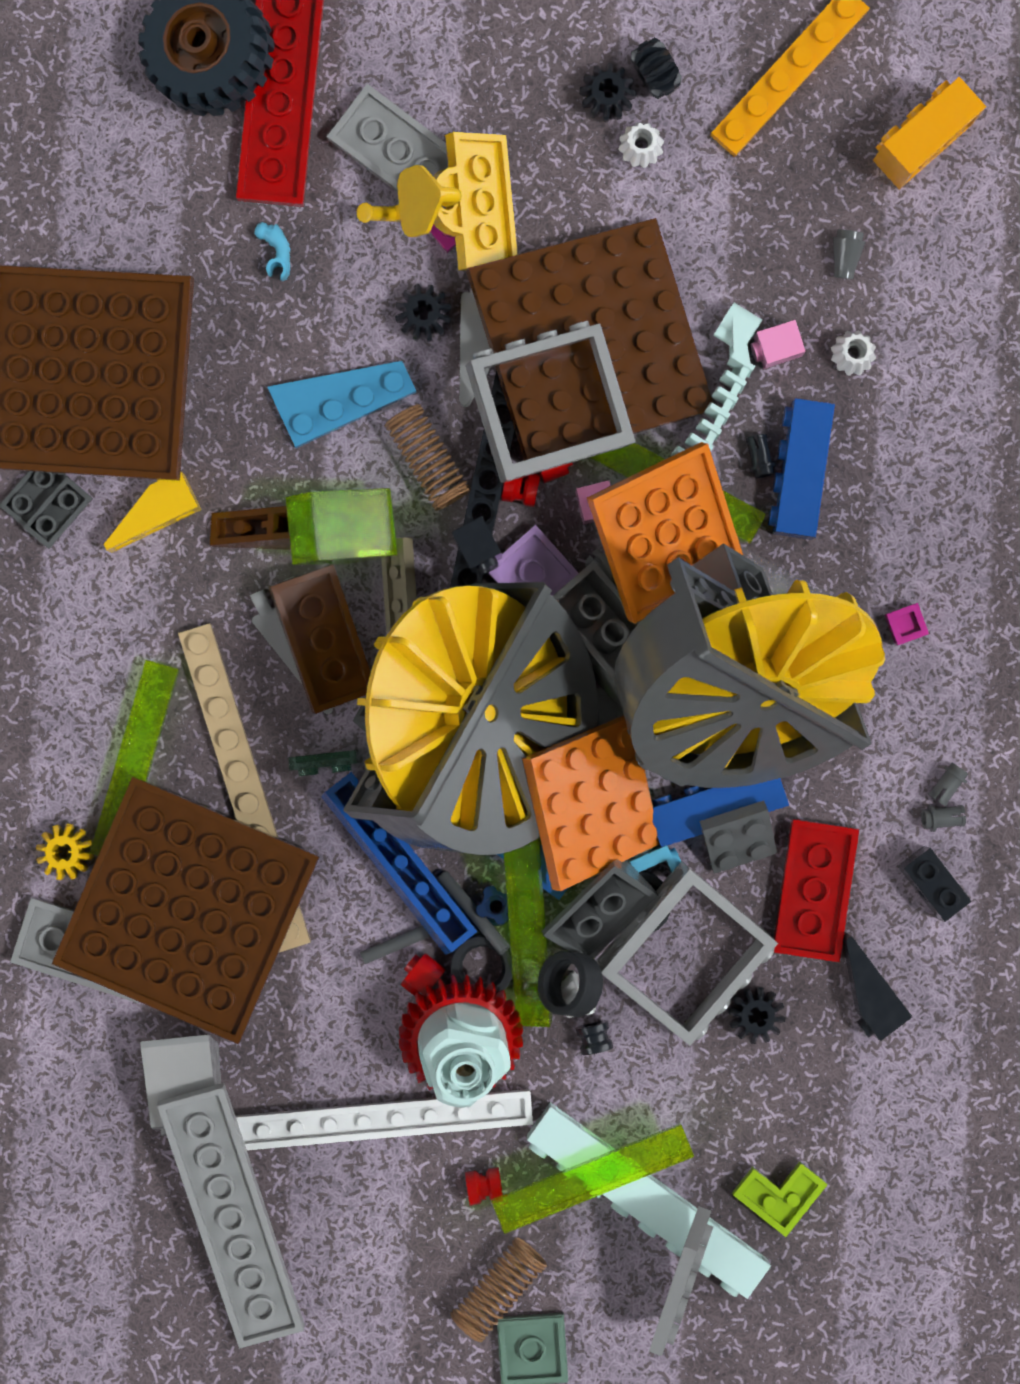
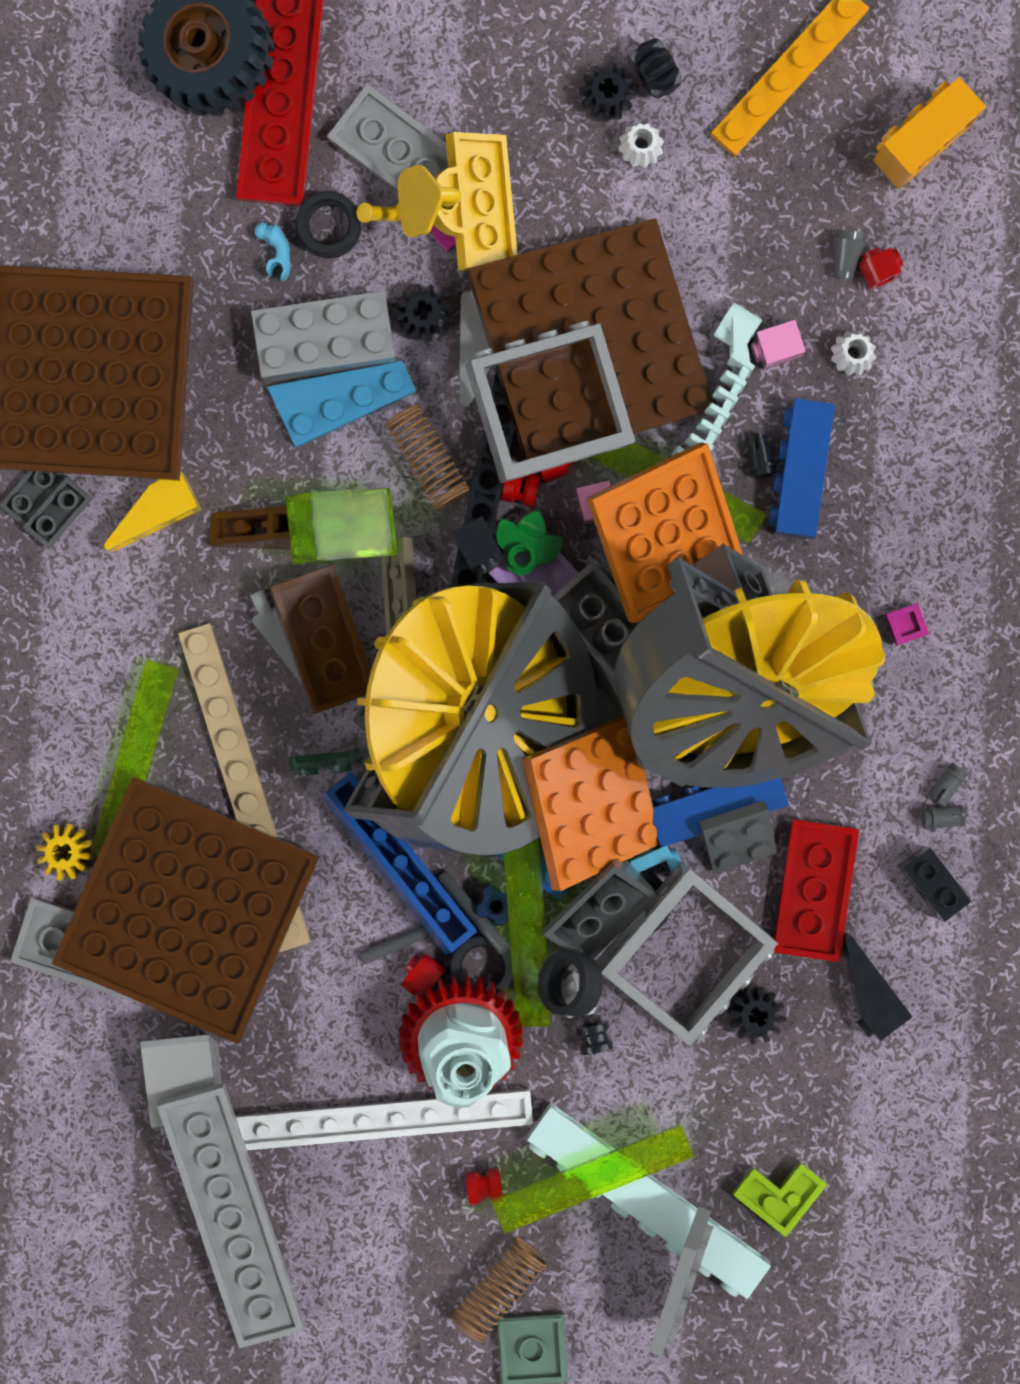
(317, 201): none -> black tyre
(323, 337): none -> light grey brick
(527, 538): none -> green plate
(880, 267): none -> red plate

